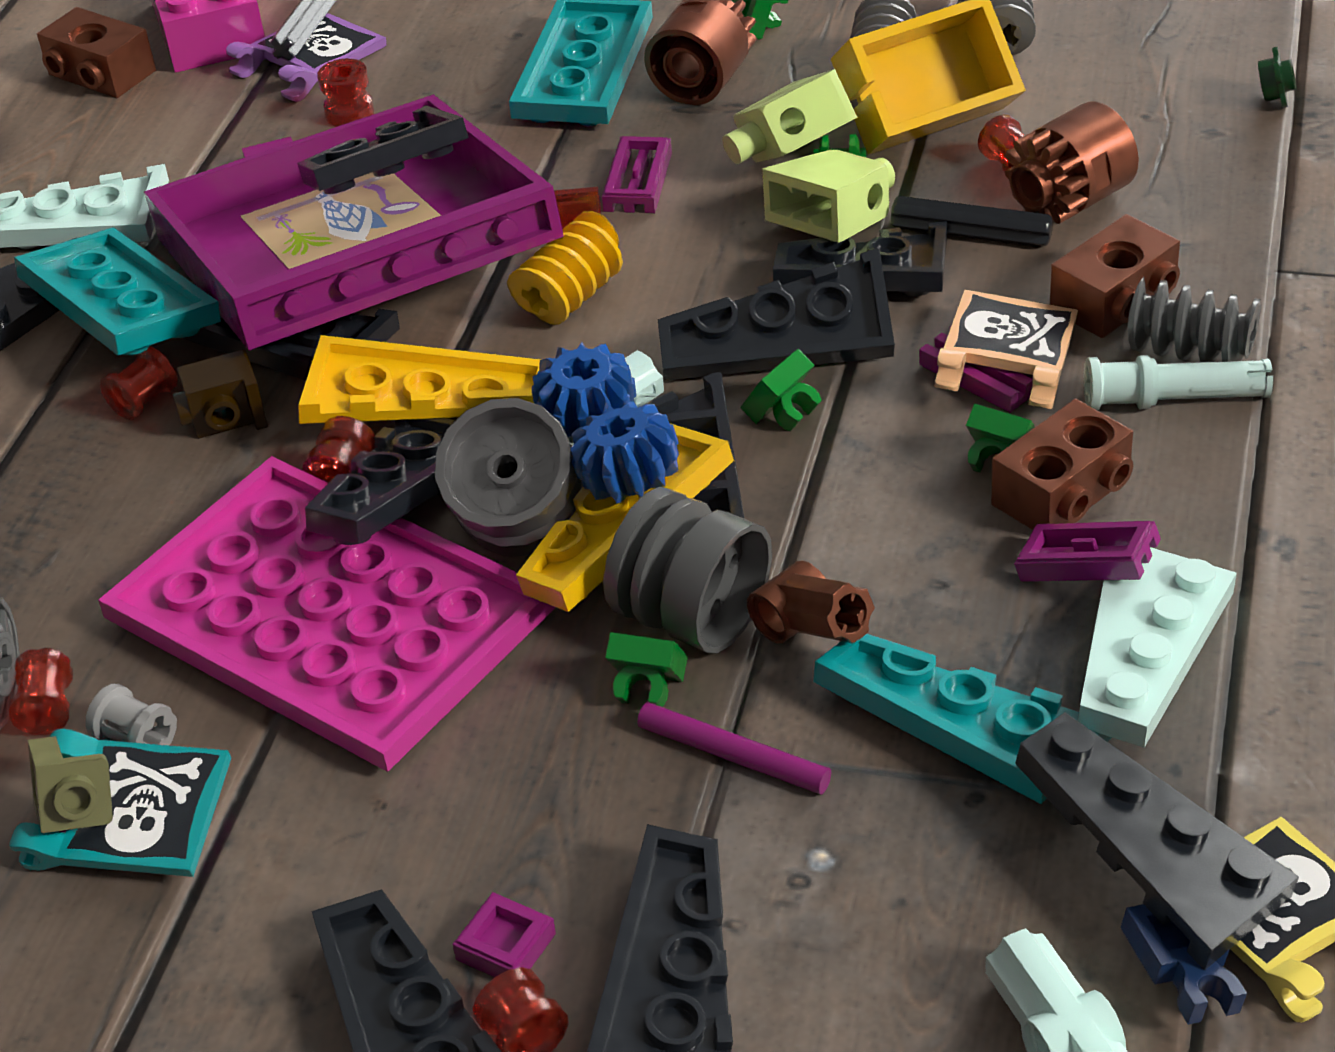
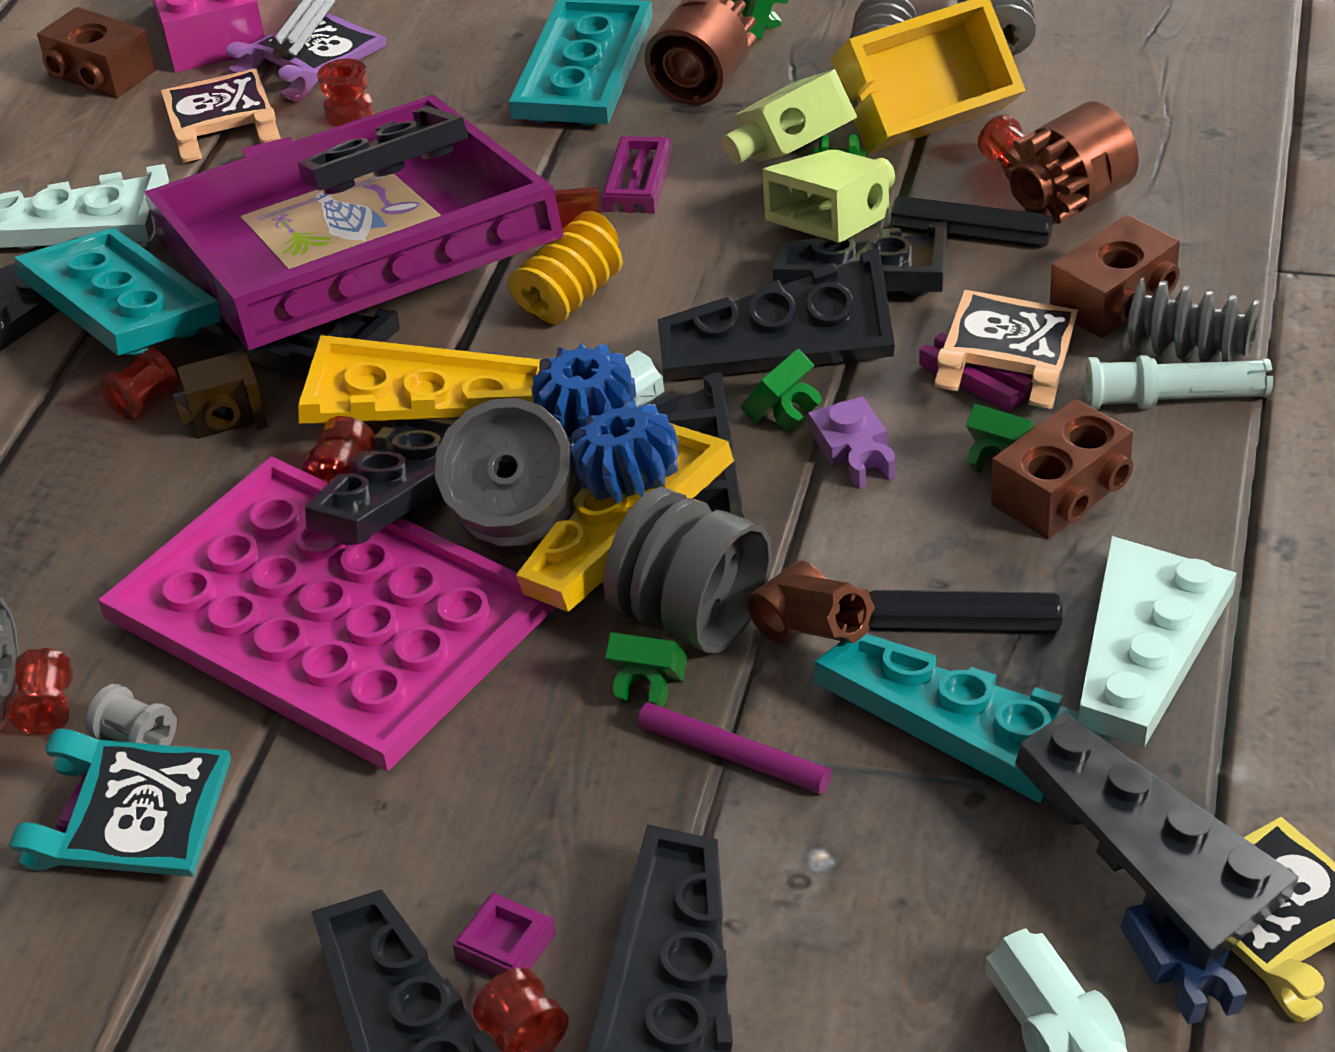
(68, 790): olive bracket -> none
(218, 106): none -> flag
(853, 435): none -> medium lavender plate
(966, 610): none -> black axle
(1087, 551): magenta tile -> none
(1276, 78): dark green plate -> none

